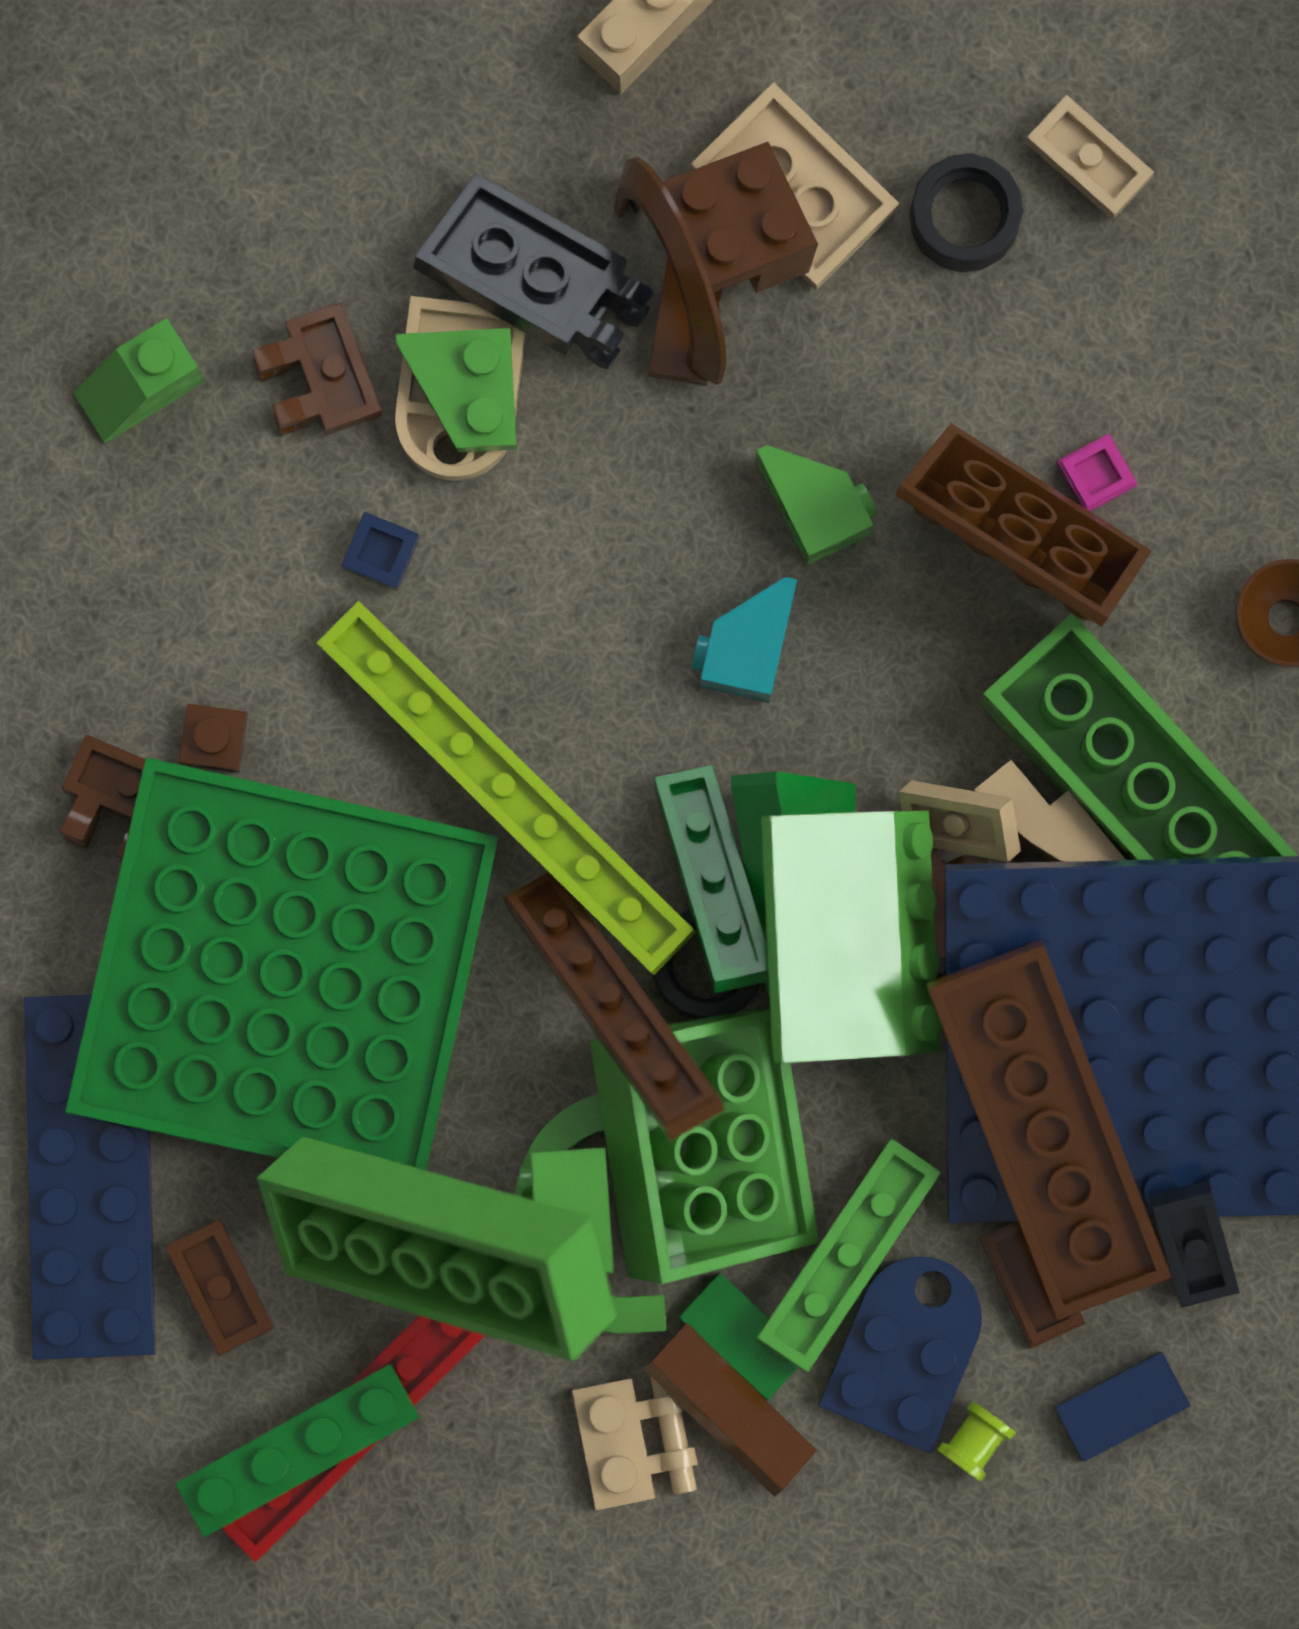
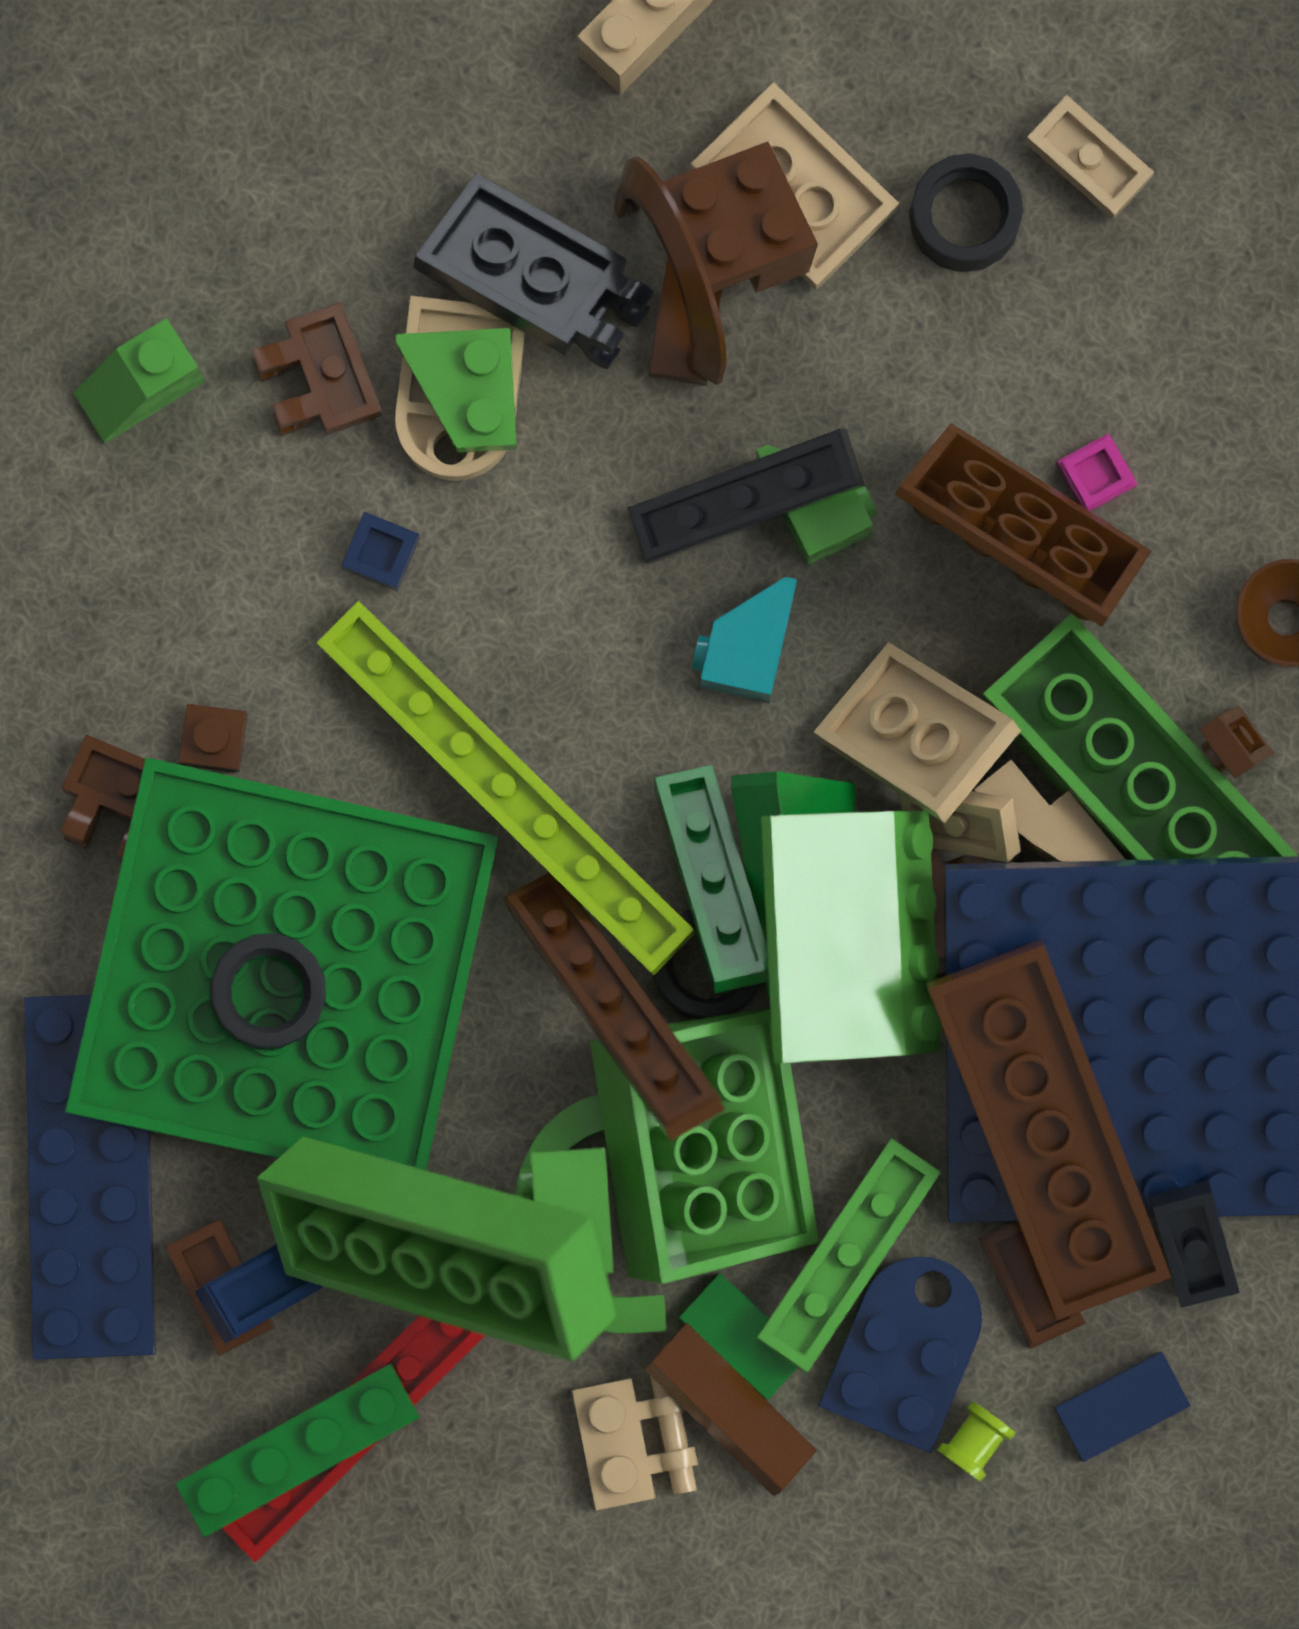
(252, 1294): none -> dark blue tile
(308, 970): none -> black tyre
(746, 496): none -> black tile
(917, 732): none -> tan plate
(1234, 743): none -> reddish brown plate

